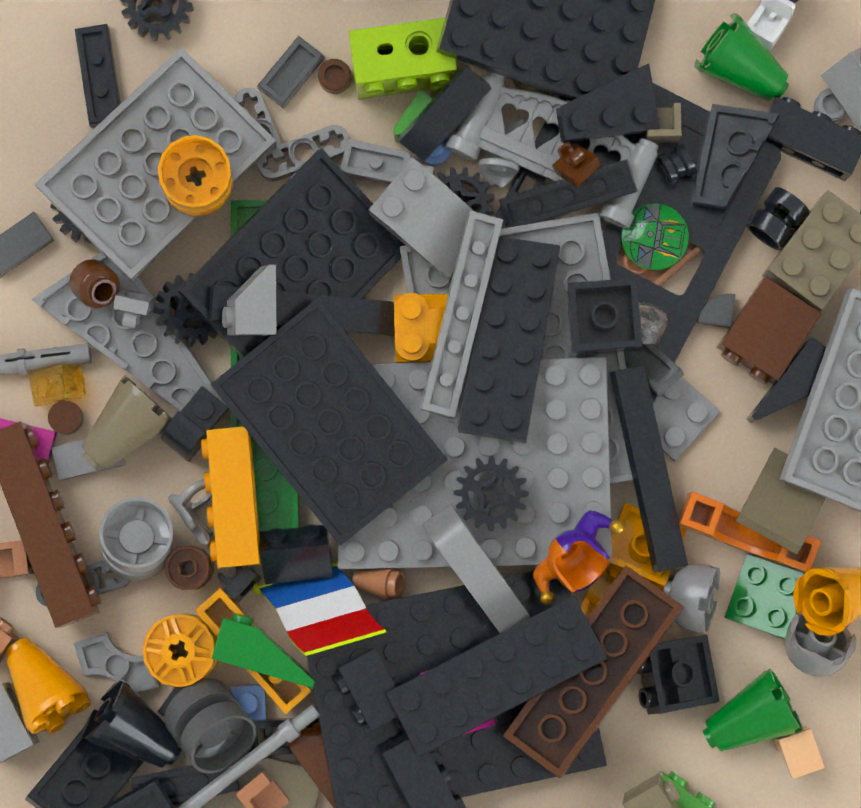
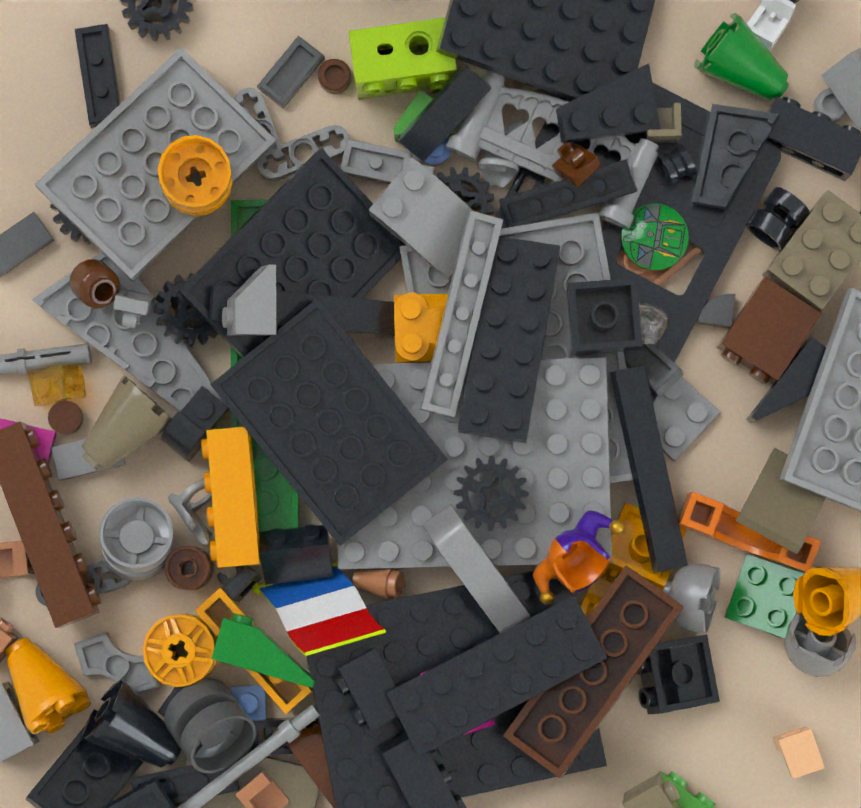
(753, 715): green cone -> none

